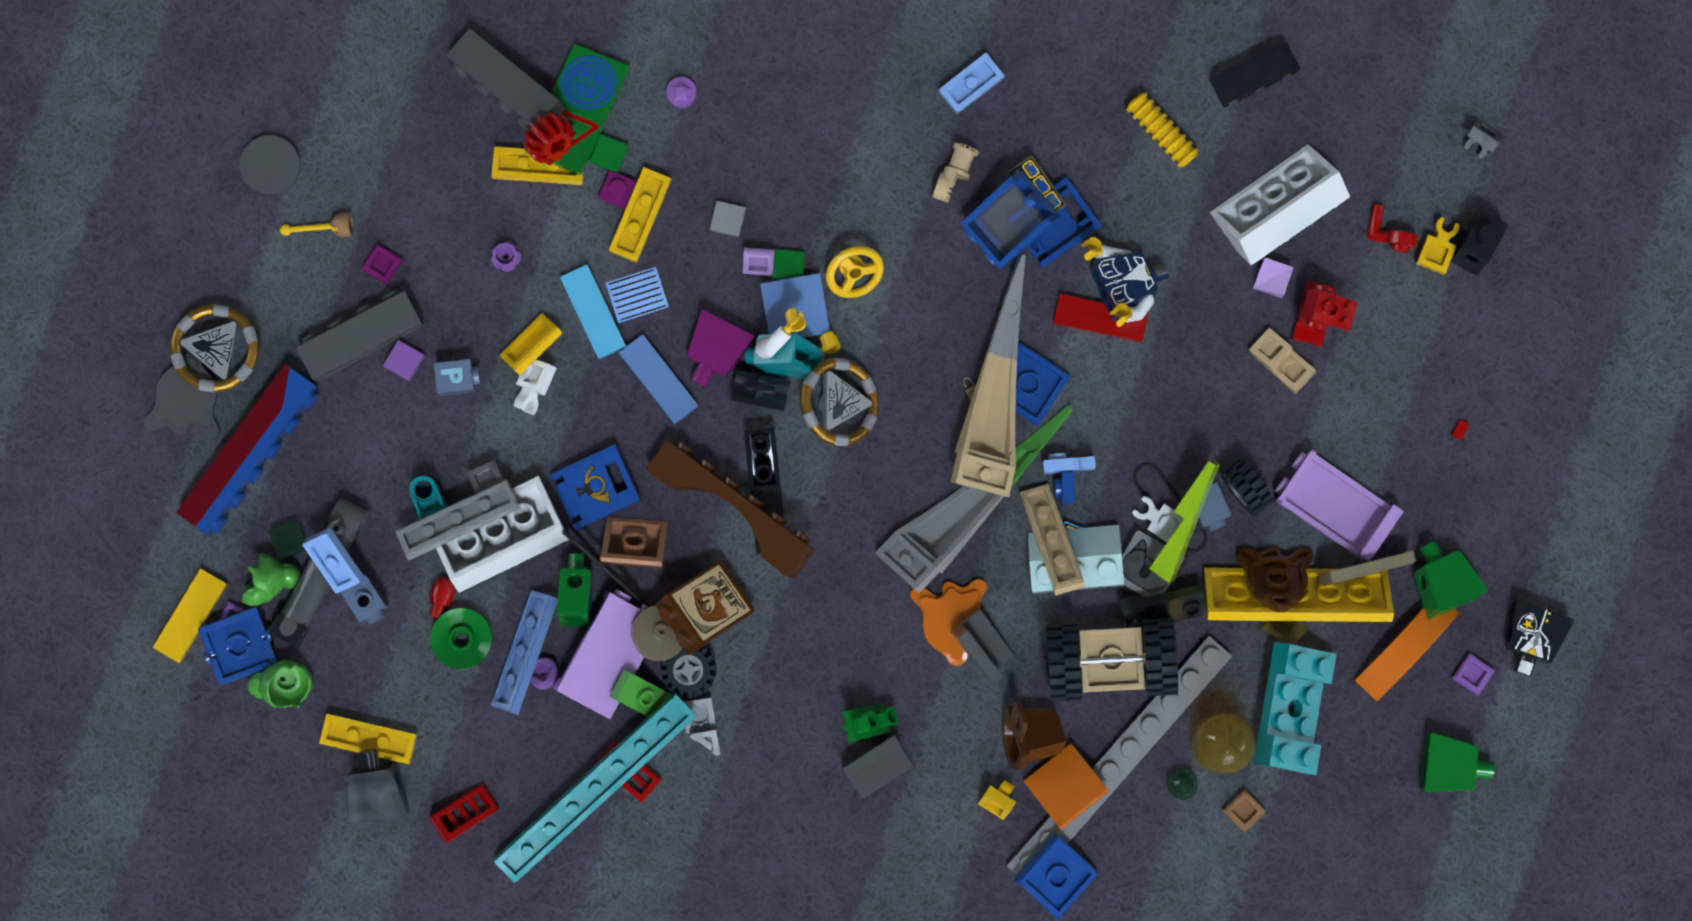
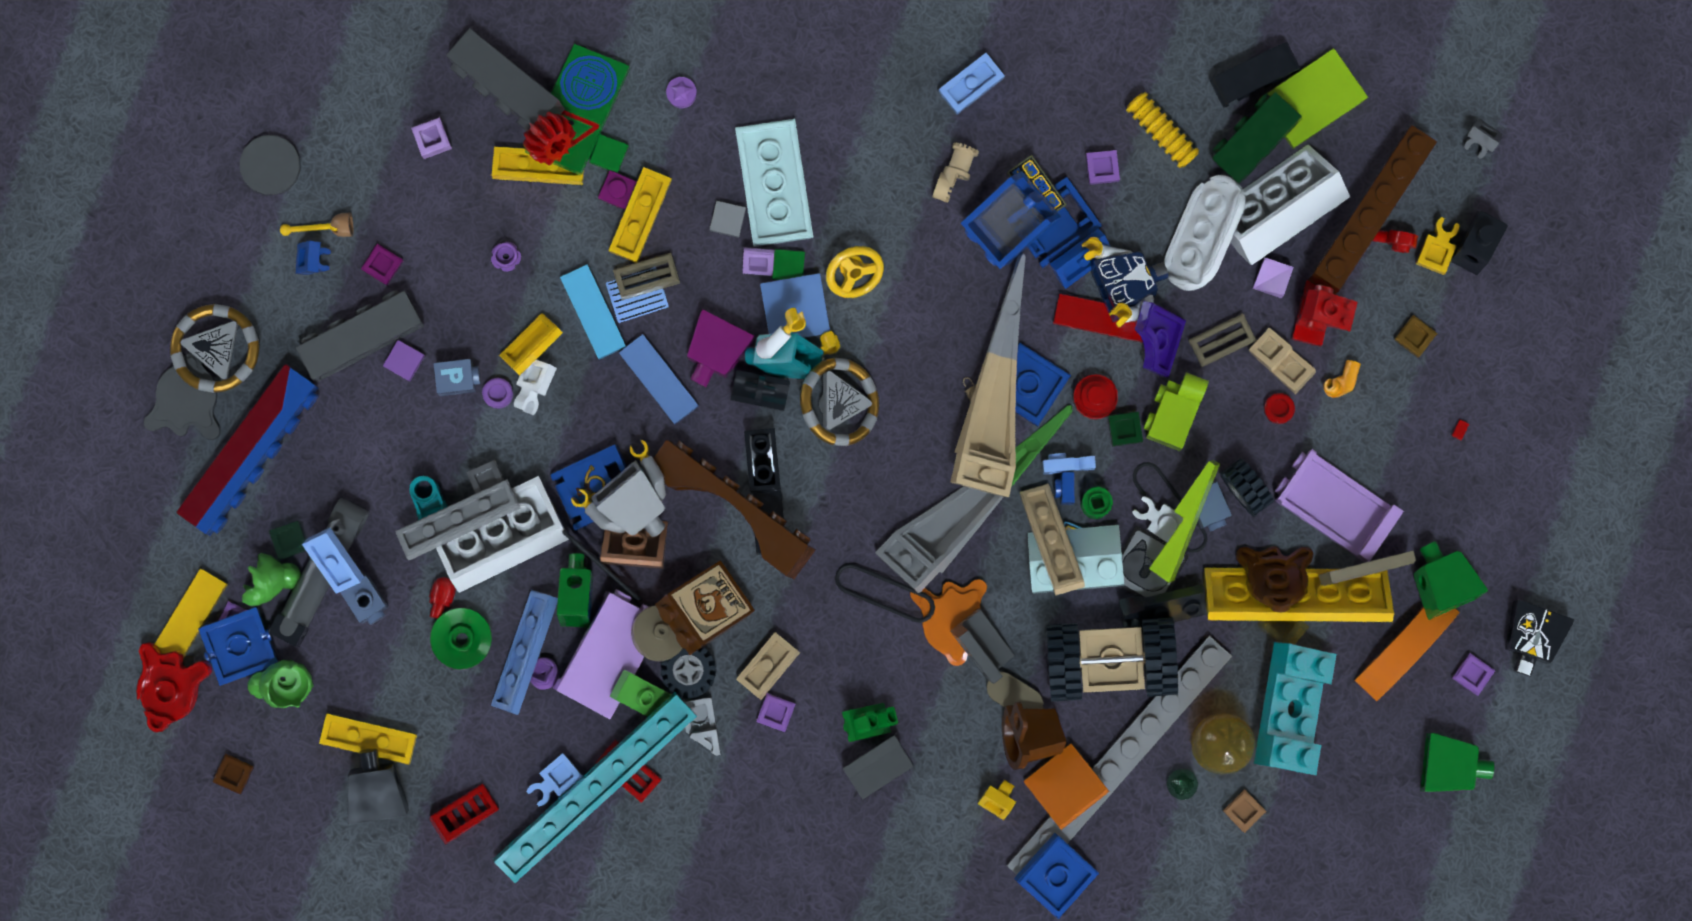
(167, 686): none -> red tile
(233, 774): none -> reddish brown tile
(308, 258): none -> blue tile
(431, 138): none -> lavender slope
(497, 393): none -> medium lavender tile
(558, 777): none -> light blue plate
(629, 499): none -> light grey torso
(649, 287): none -> dark tan tile
(768, 666): none -> tan plate
(774, 182): none -> light aqua tile
(776, 712): none -> medium lavender tile
(876, 603): none -> black piece
(1011, 690): none -> dark tan tile
(1072, 264): none -> blue plate
(1092, 506): none -> green wheel
(1095, 397): none -> red plate
(1102, 167): none -> medium lavender plate
(1125, 429): none -> dark green plate
(1161, 337): none -> dark purple tile
(1175, 411): none -> lime hinge
(1199, 351): none -> dark tan tile
(1204, 232): none -> white tile
(1256, 137): none -> dark green brick
(1279, 408): none -> red tile
(1320, 95): none -> lime tile
(1344, 383): none -> light orange arm
(1373, 209): none -> reddish brown arch
(1415, 336): none -> pearl gold tile

